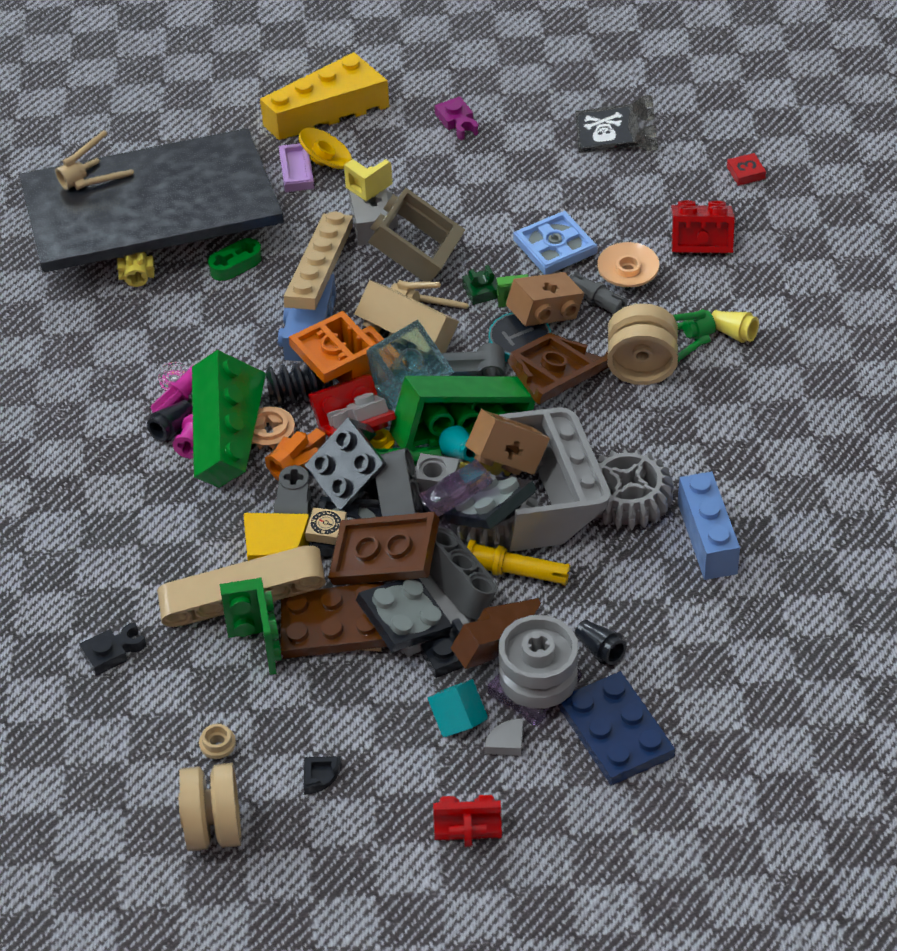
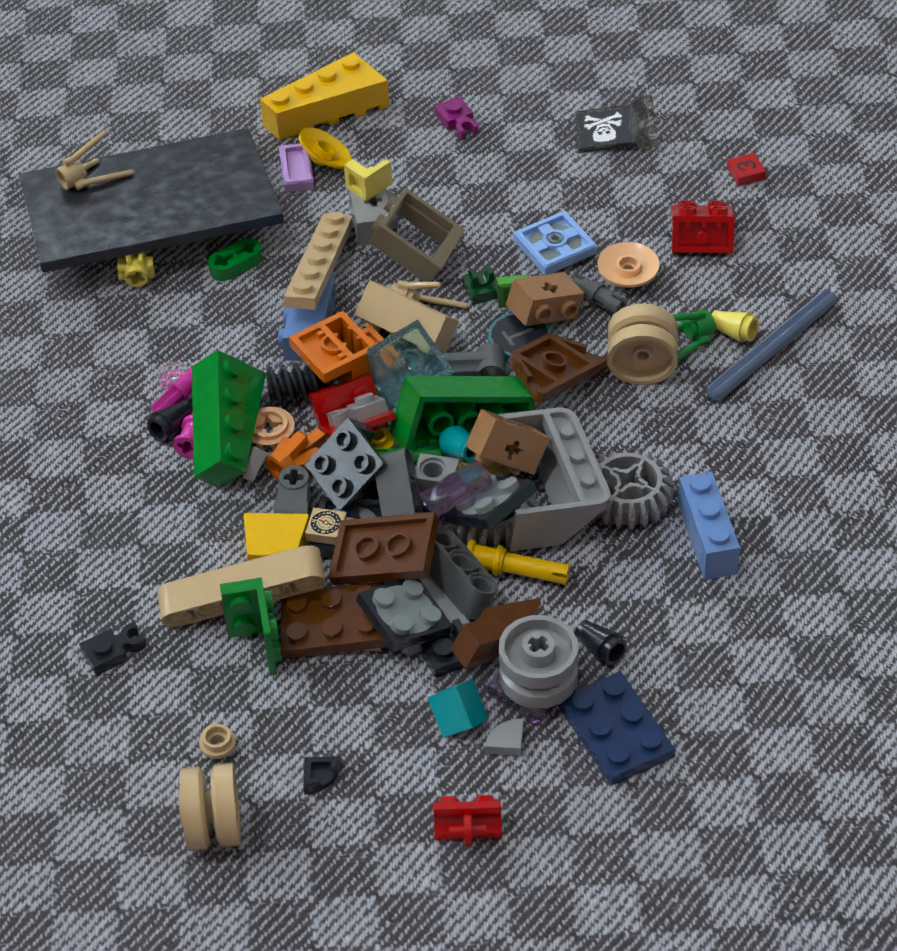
(254, 463): none -> light grey tile
(771, 345): none -> sand blue axle

